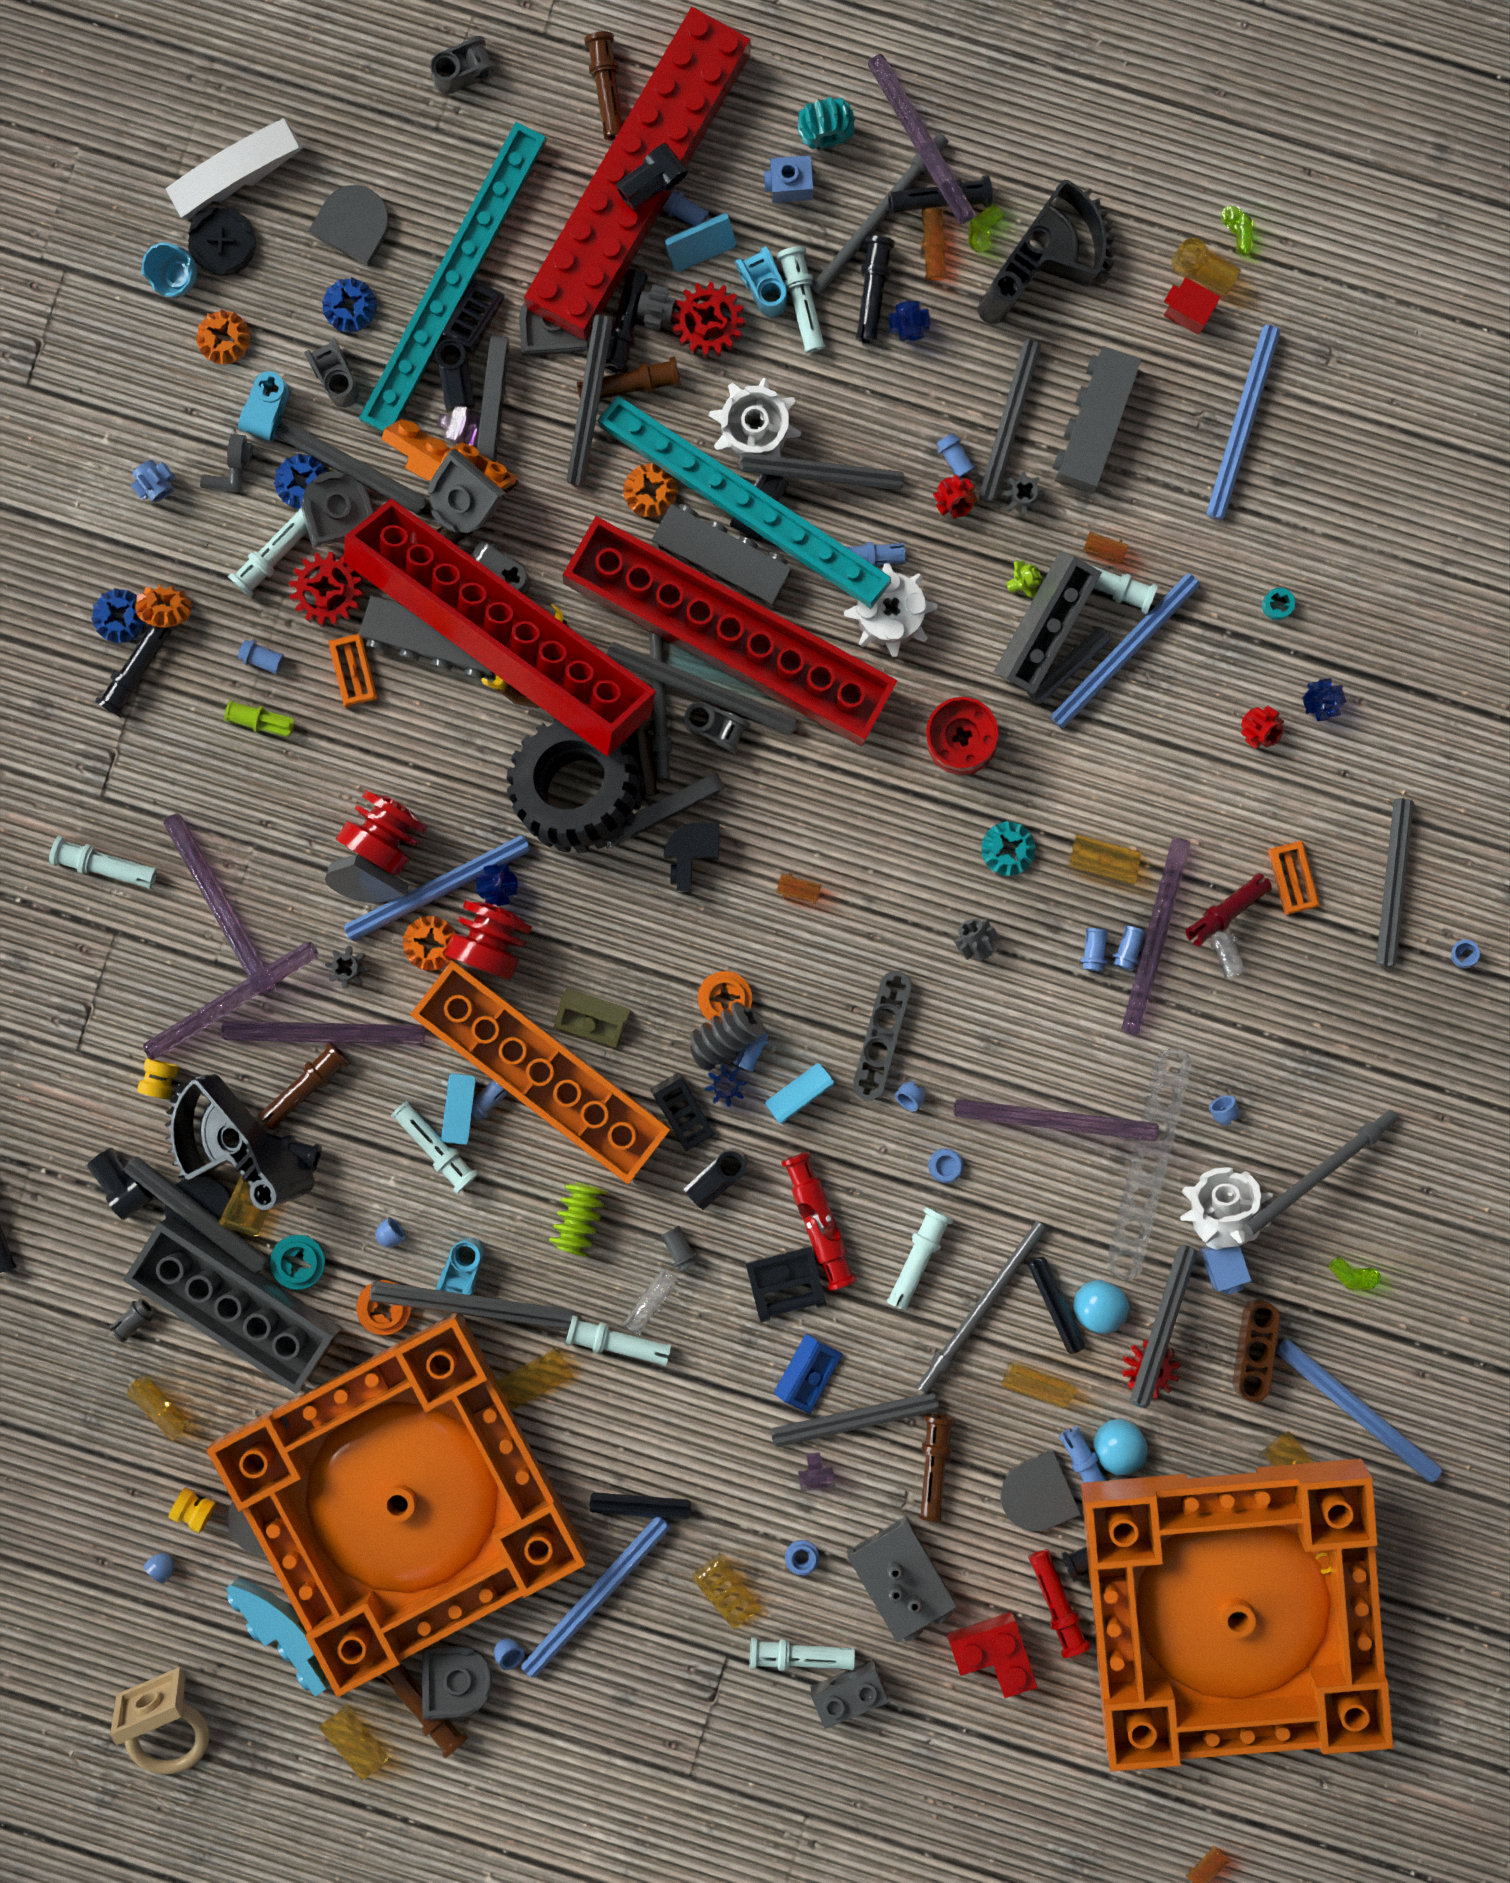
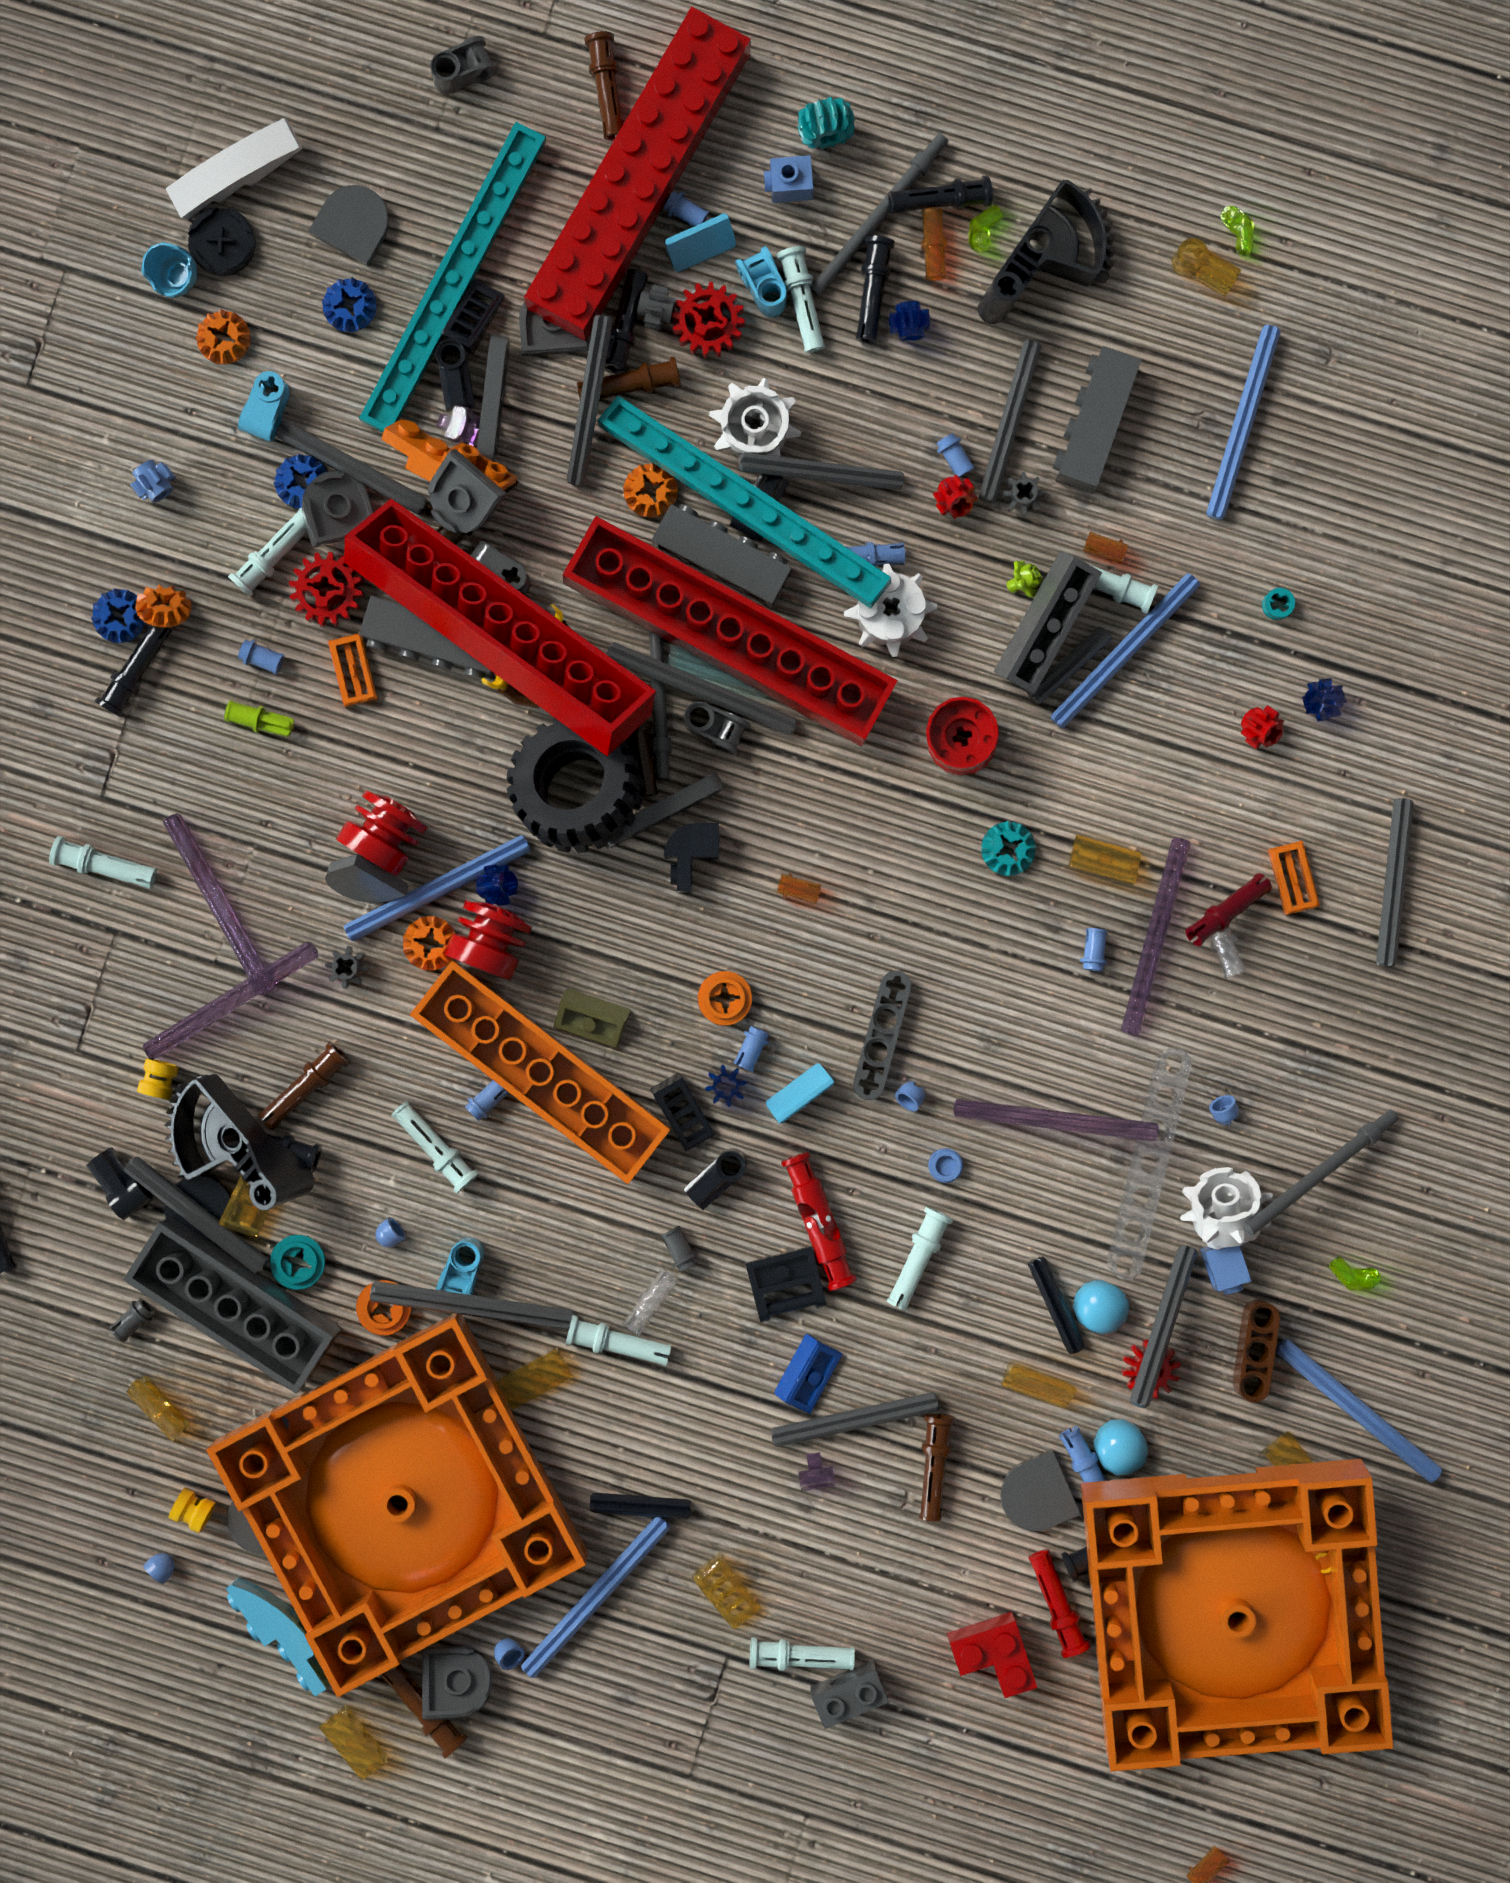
(149, 1708): tan tile -> none
(238, 454): dark grey plate -> none
(323, 1032): clear purple axle -> none
(331, 369): dark grey piece -> none
(458, 1108): medium azure slope -> none
(577, 1218): lime piece -> none
(658, 172): black piece -> none
(725, 1035): dark grey piece -> none
(806, 1567): medium blue plate -> none
(902, 1580): dark grey piece -> none
(921, 139): clear purple axle -> none
(942, 1360): dark grey bar -> none
(976, 939): dark grey gear -> none
(1129, 948): medium blue pin -> none
(1190, 305): red brick -> none
(1459, 949): medium blue hinge -> none

